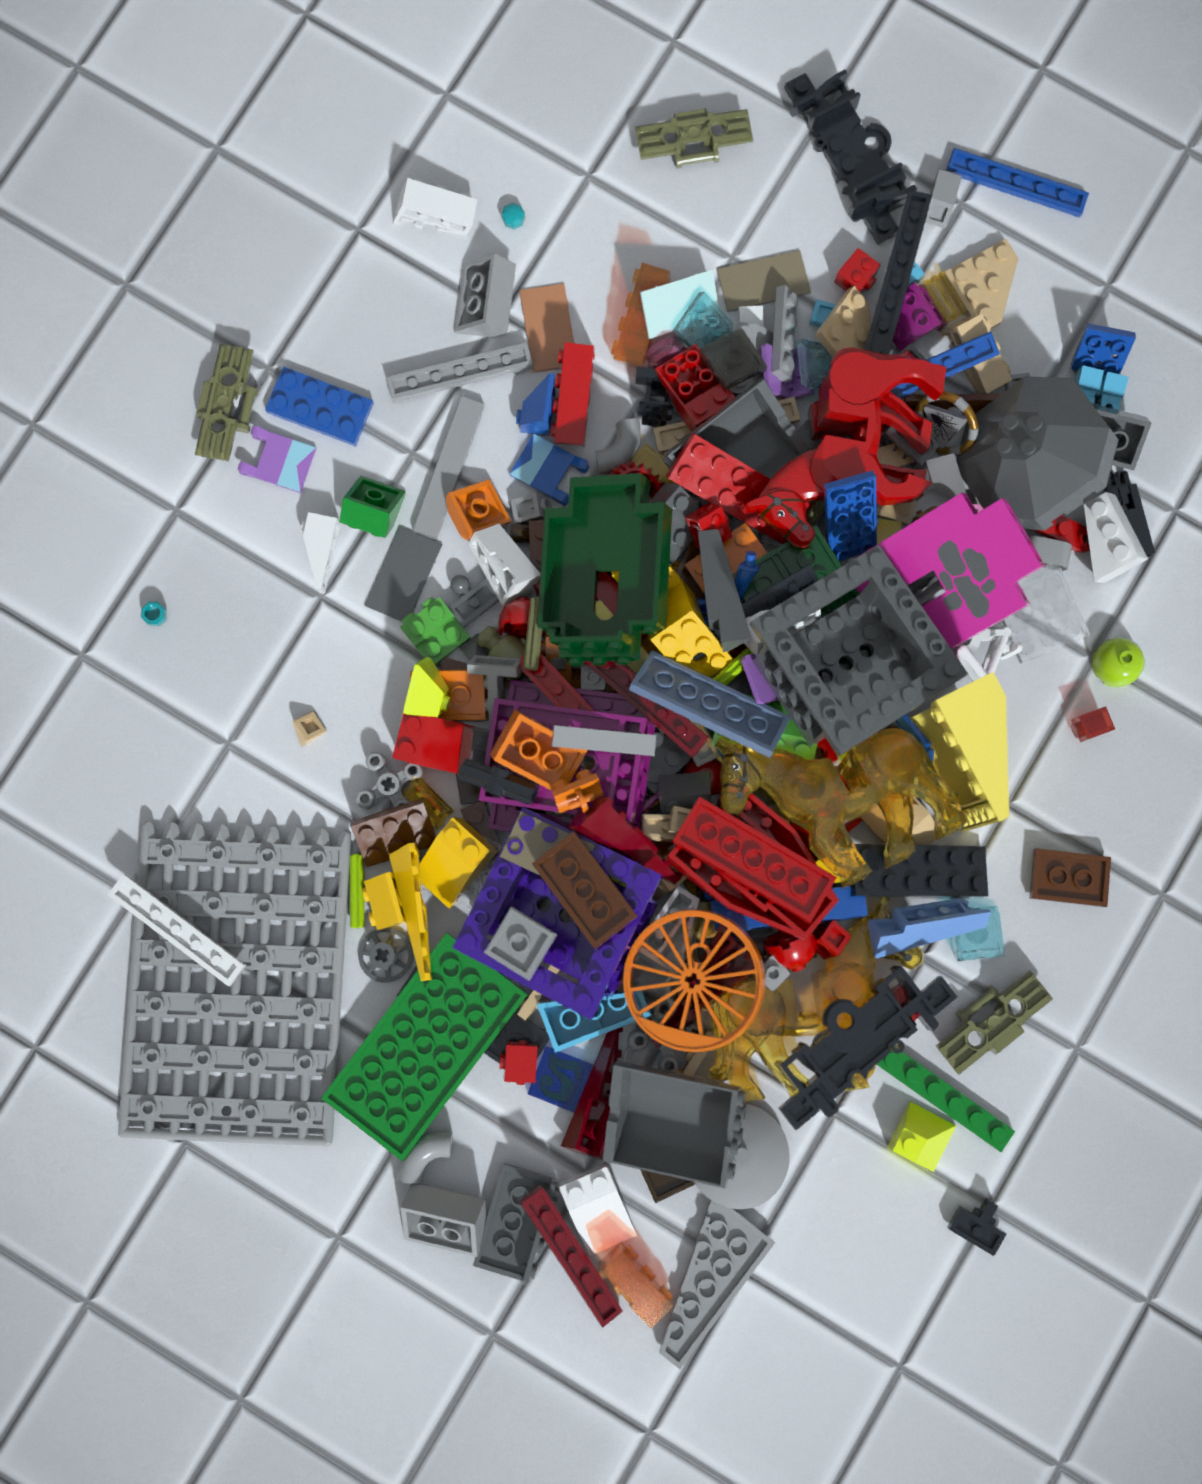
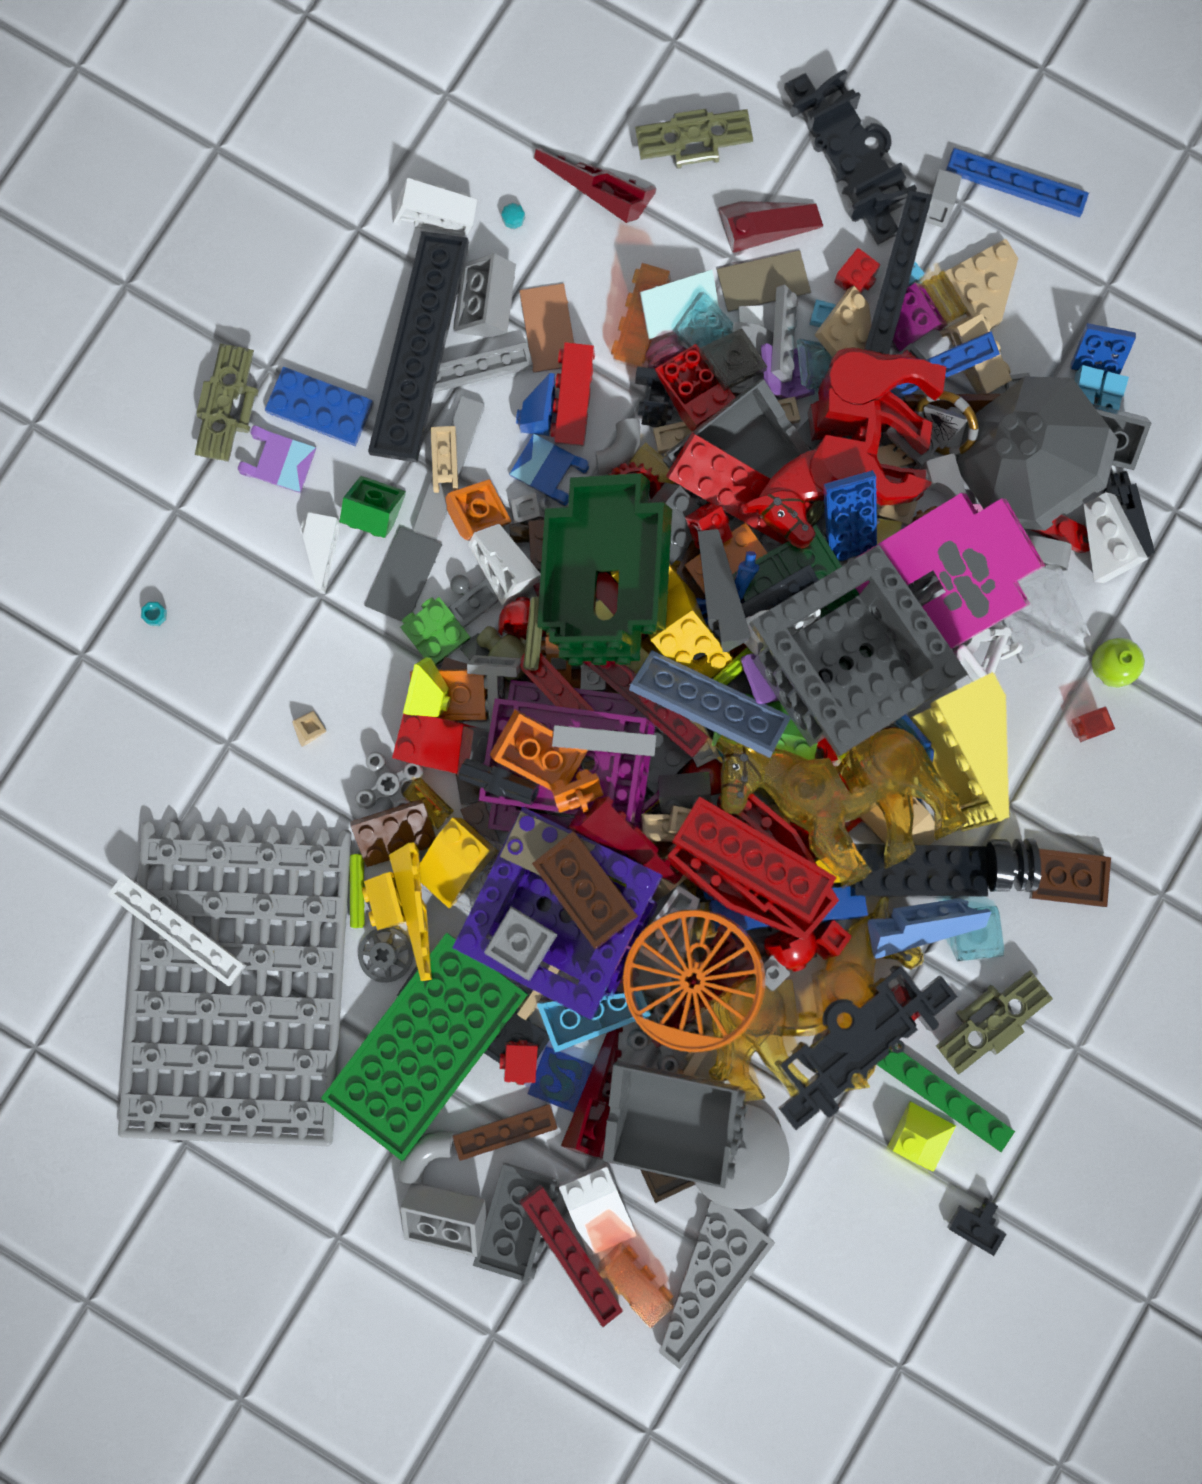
(418, 347): none -> black plate
(444, 456): none -> tan hinge
(504, 1132): none -> reddish brown plate
(608, 190): none -> dark red wedge
(760, 223): none -> dark red wedge
(1013, 865): none -> black wheel

